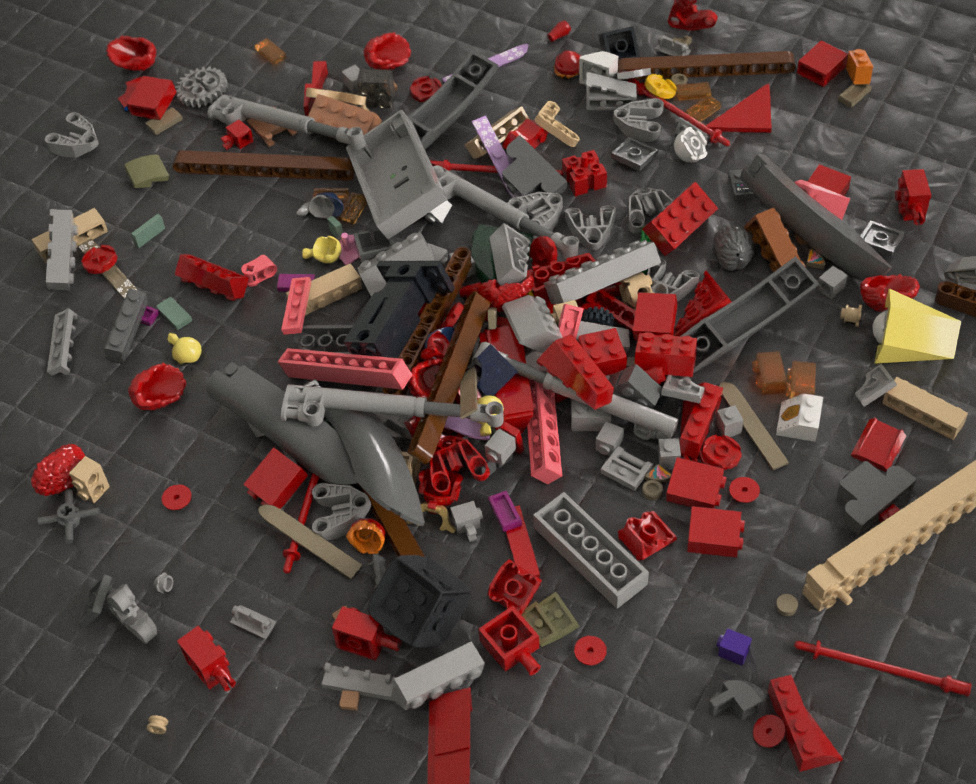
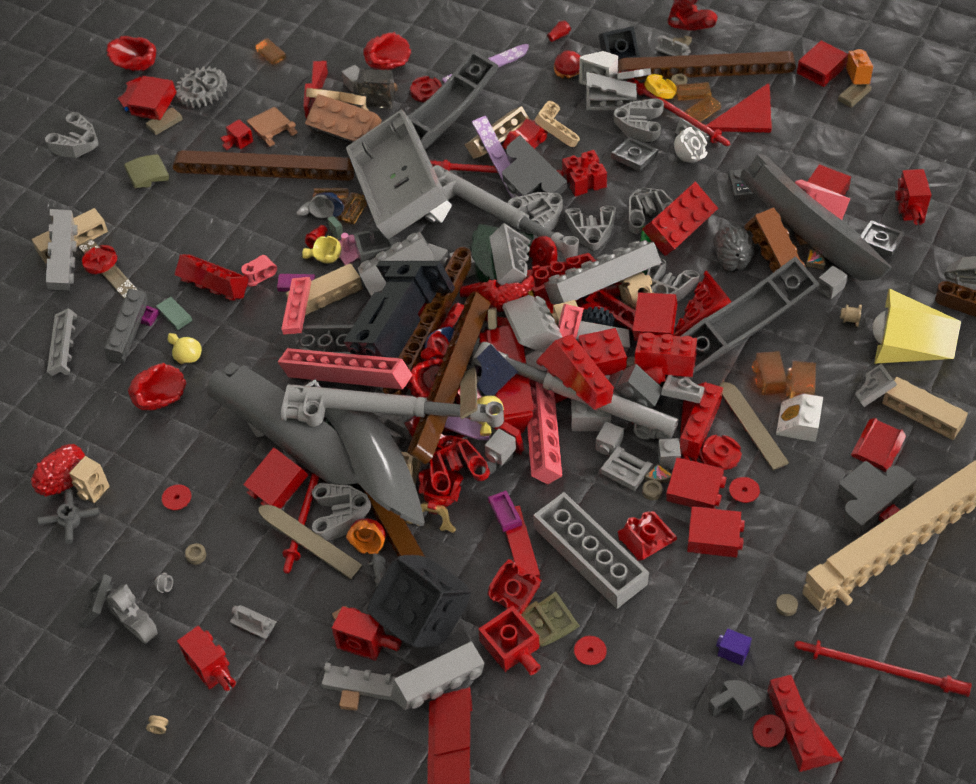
(148, 230): sand green tile -> none
(195, 553): none -> dark tan tile
(230, 109): light grey piece -> none
(312, 236): none -> red cone
(467, 519): light grey brick -> none
(729, 421): light grey brick -> none
(875, 289): red hair -> none

